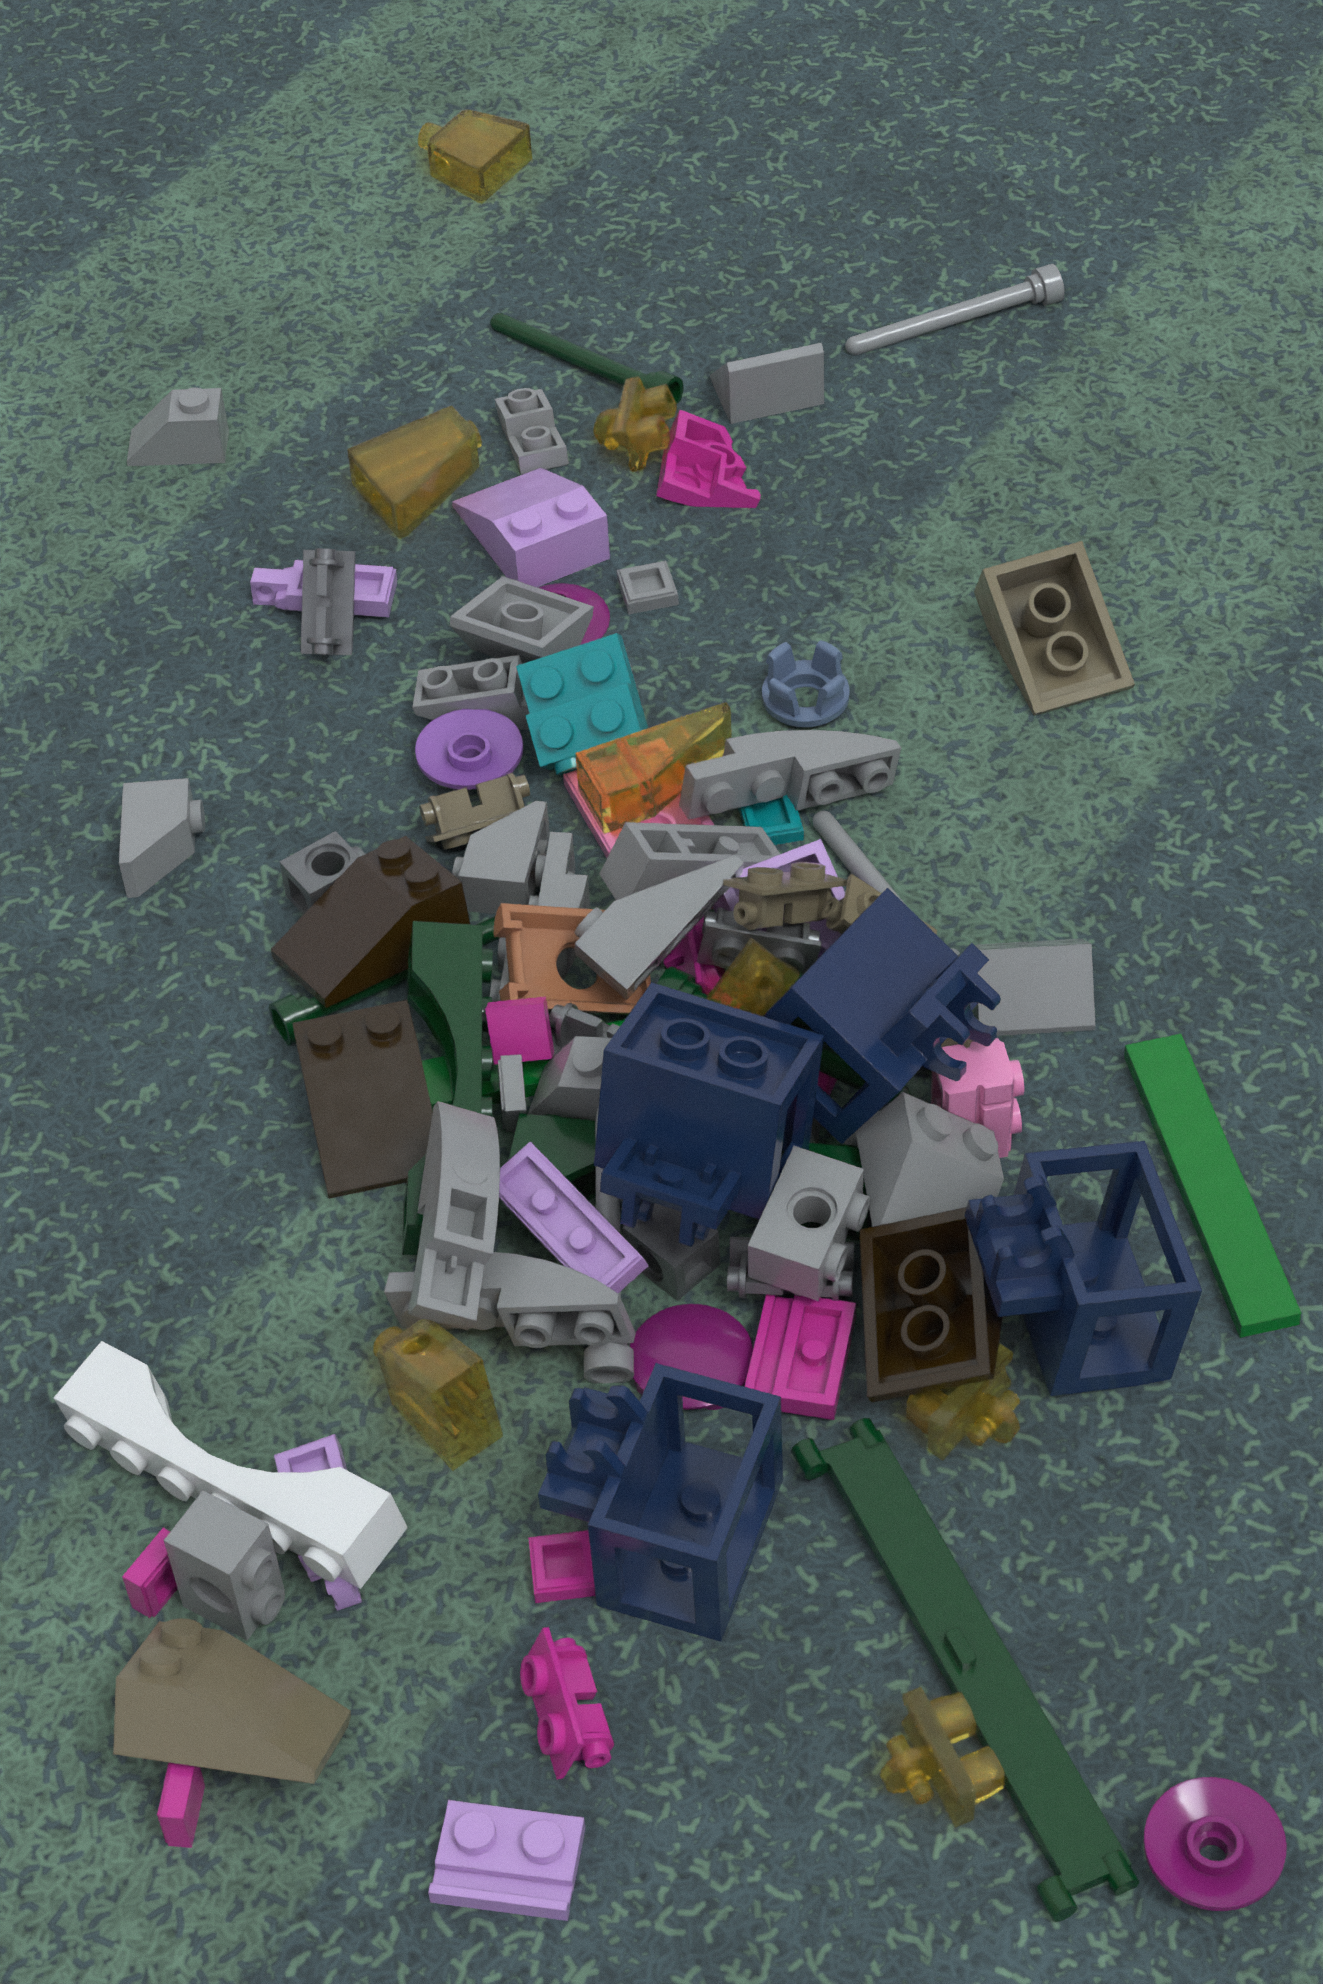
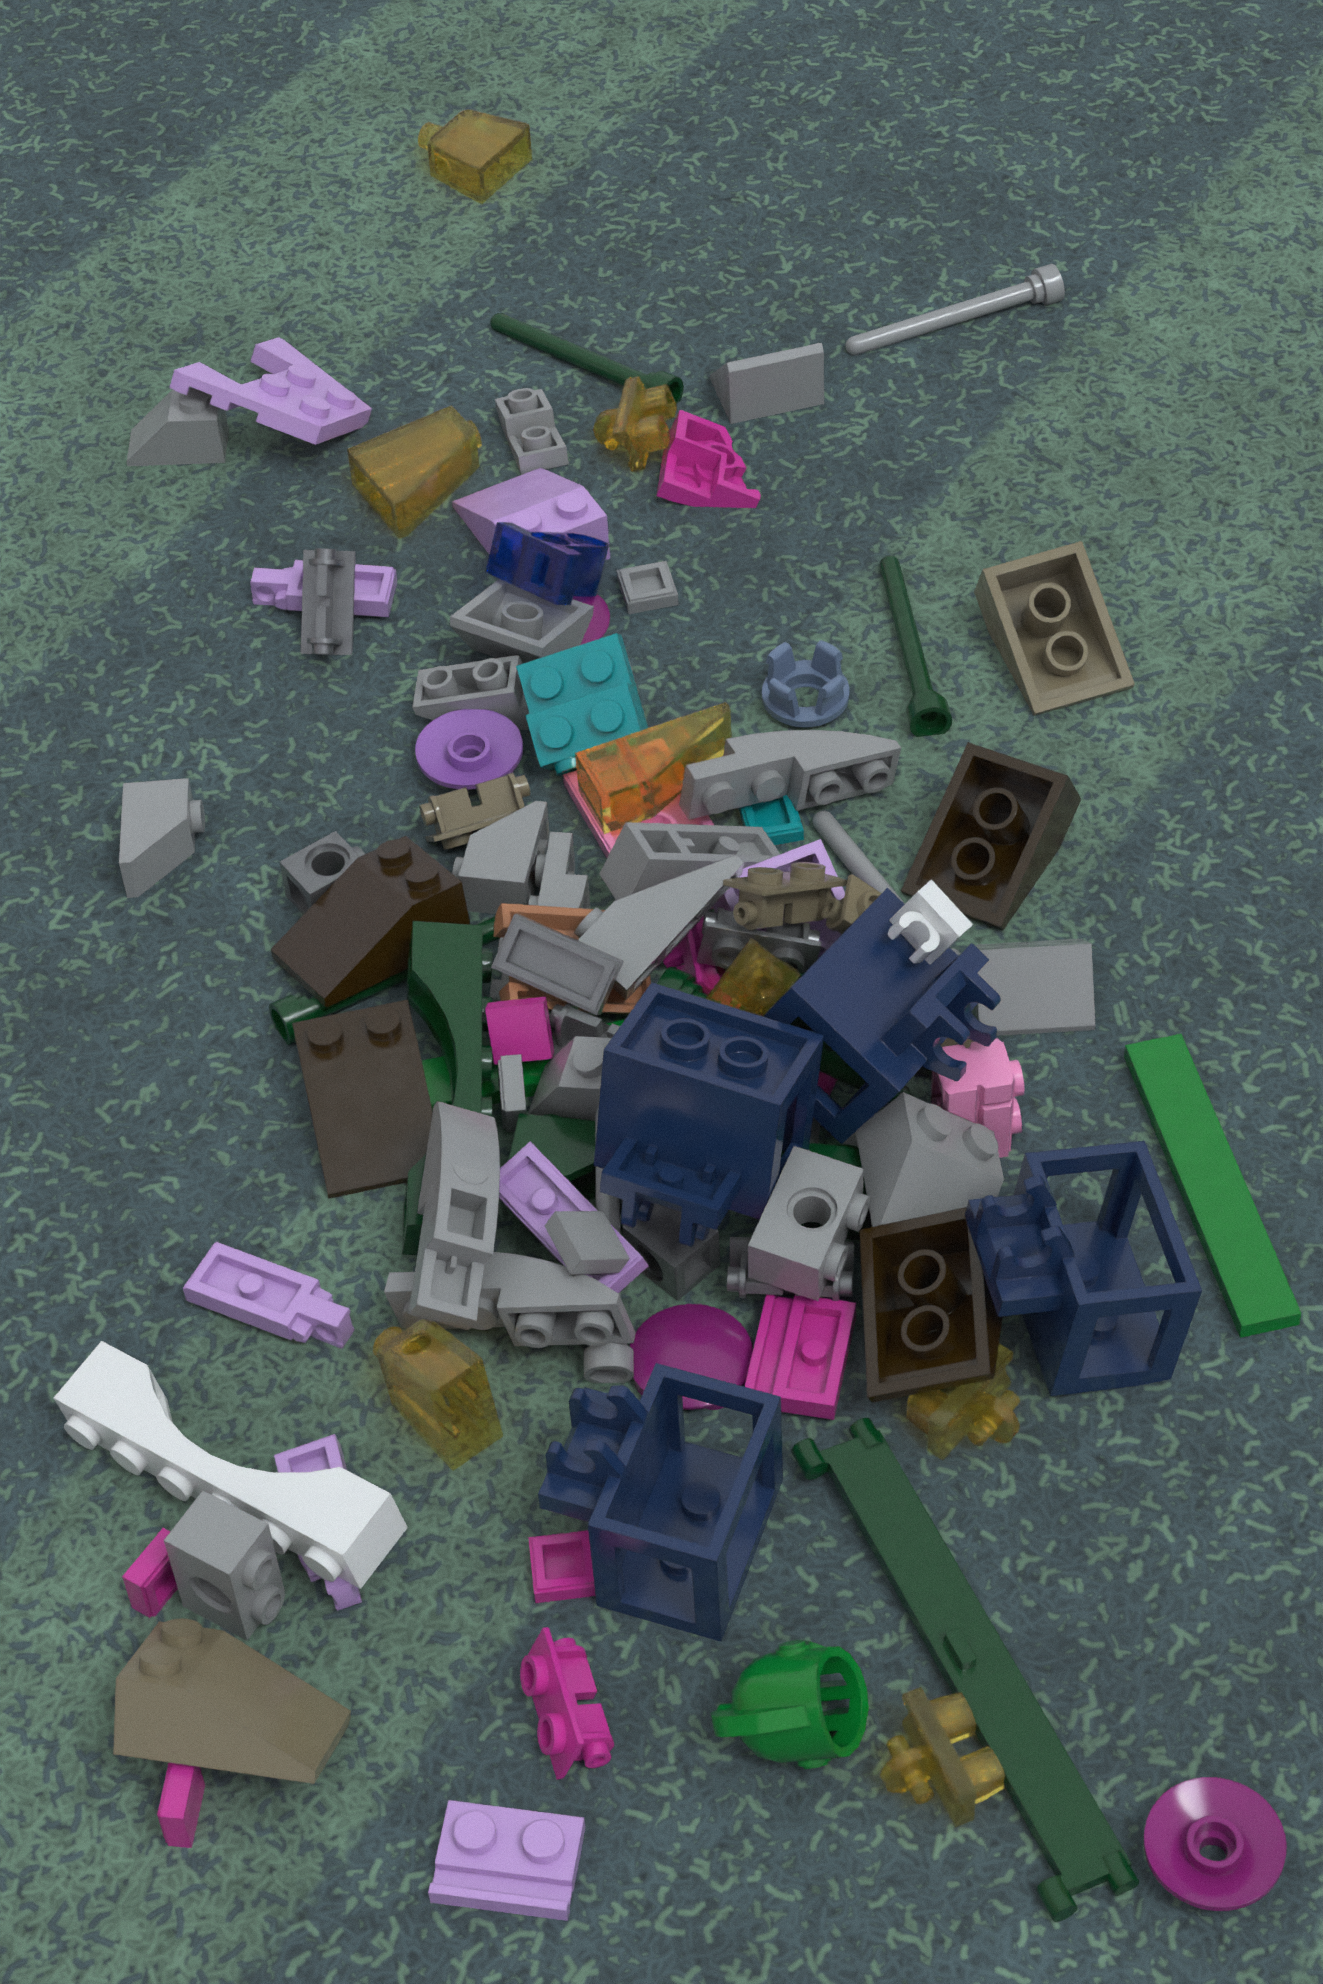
(267, 1297): none -> lavender hinge
(292, 399): none -> lavender wing
(547, 562): none -> clear blue tile
(557, 964): none -> flat silver tile
(586, 1242): none -> light grey tile
(780, 1705): none -> green helmet
(926, 707): none -> dark green piece
(929, 923): none -> white tile
(994, 834): none -> dark brown slope

